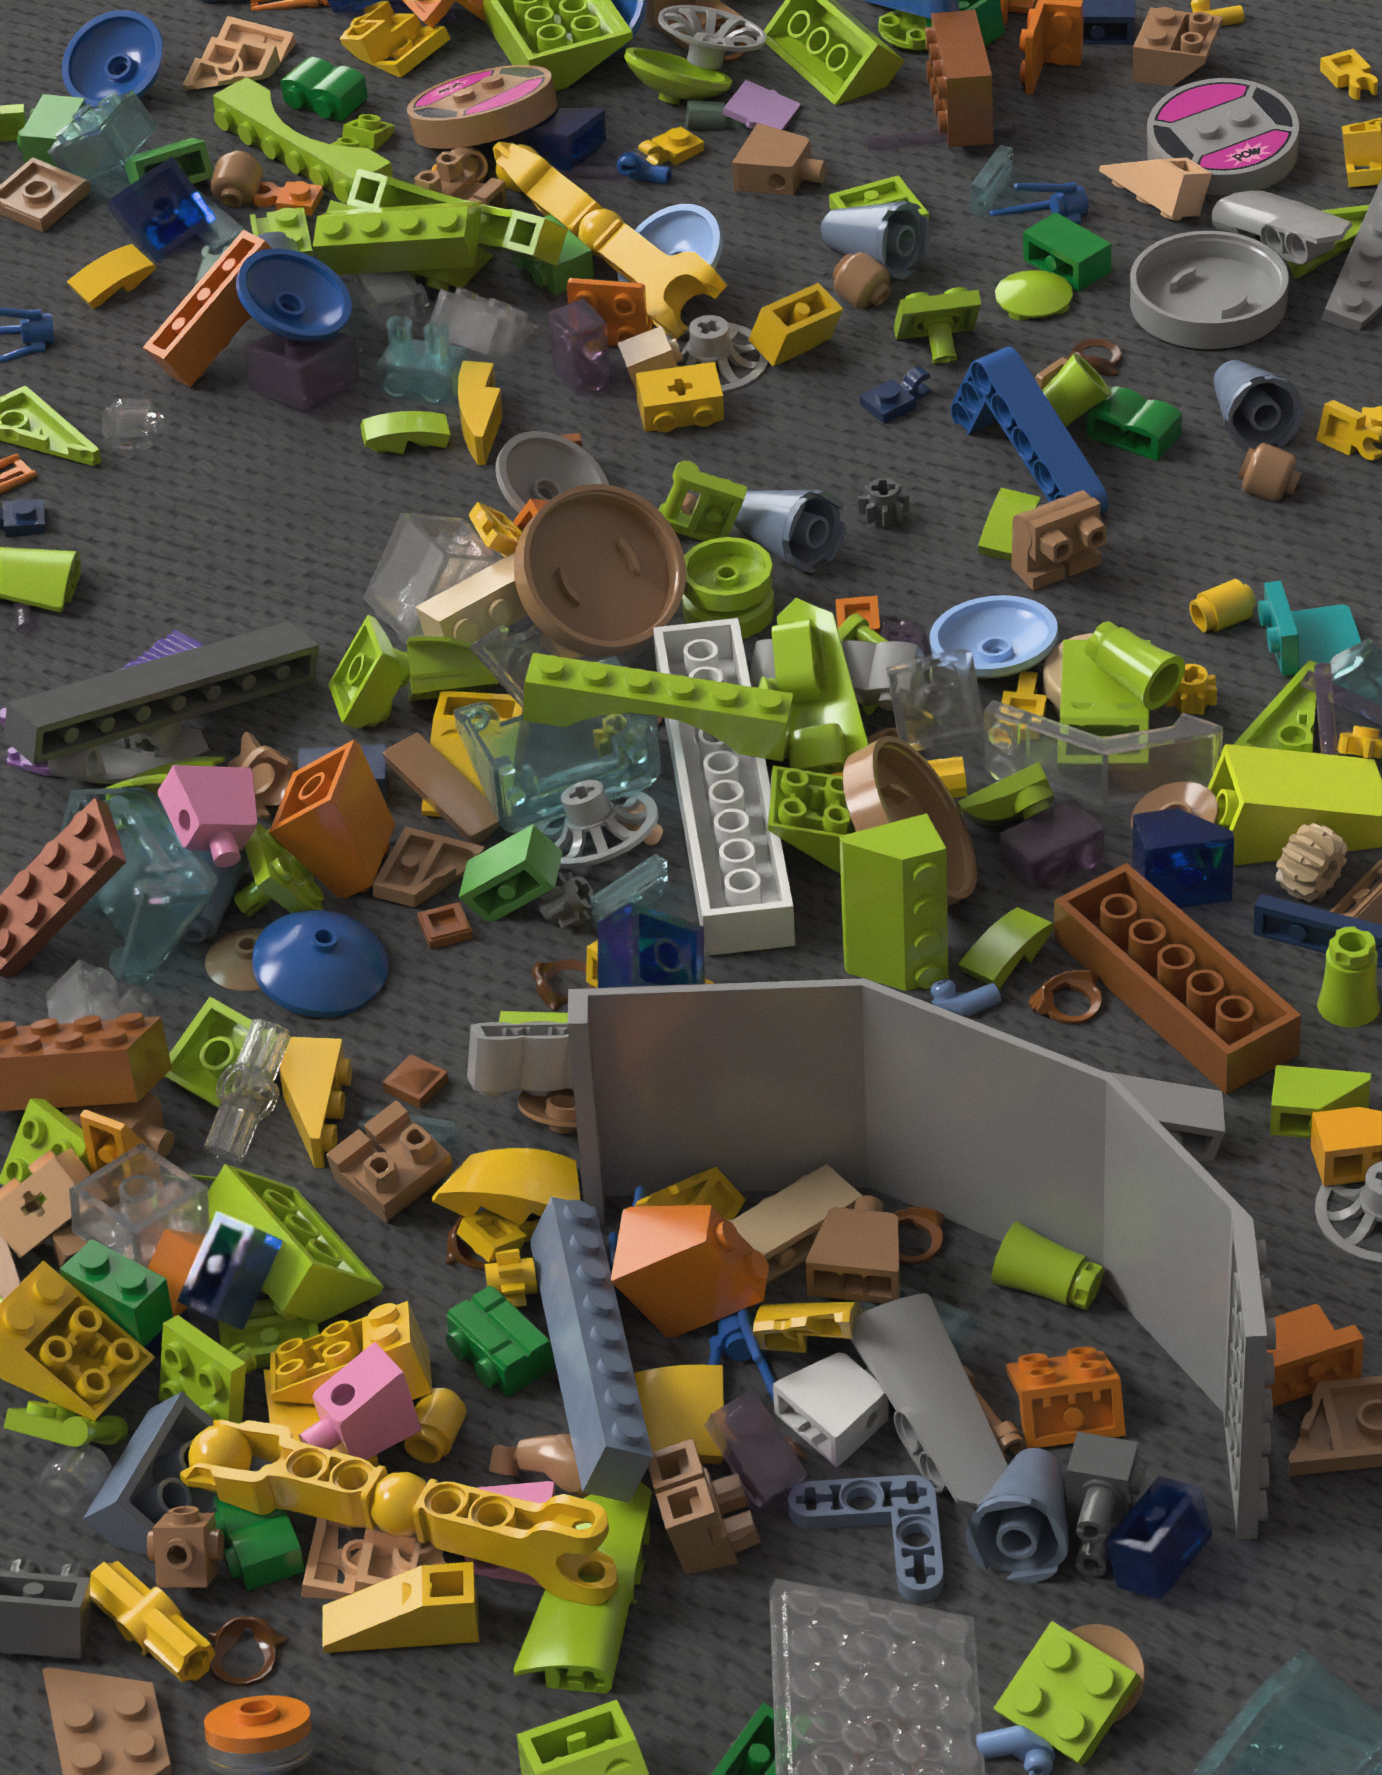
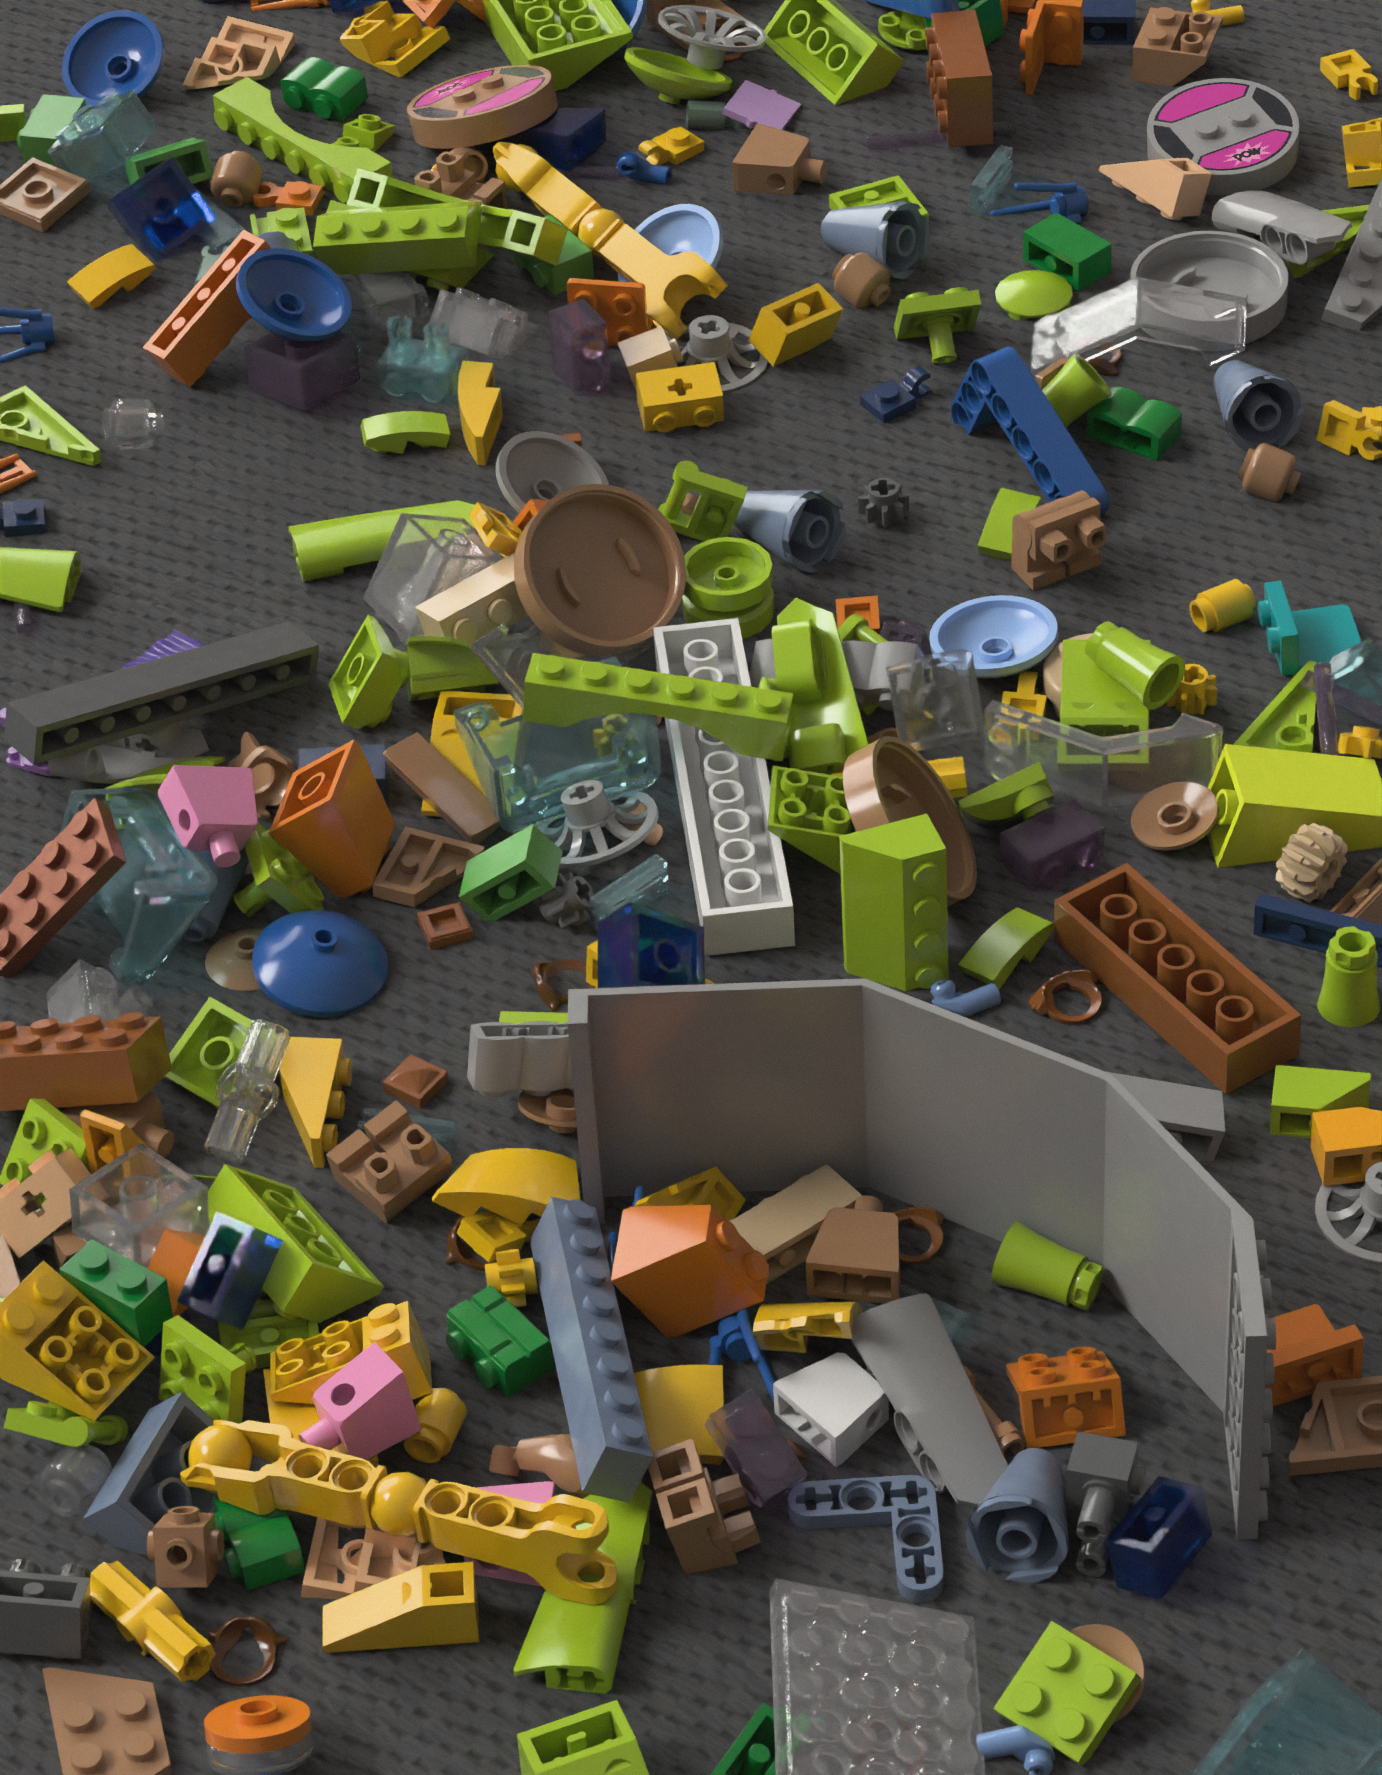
(331, 544): none -> lime panel
(1144, 312): none -> clear windscreen
(1184, 856): clear blue slope -> none

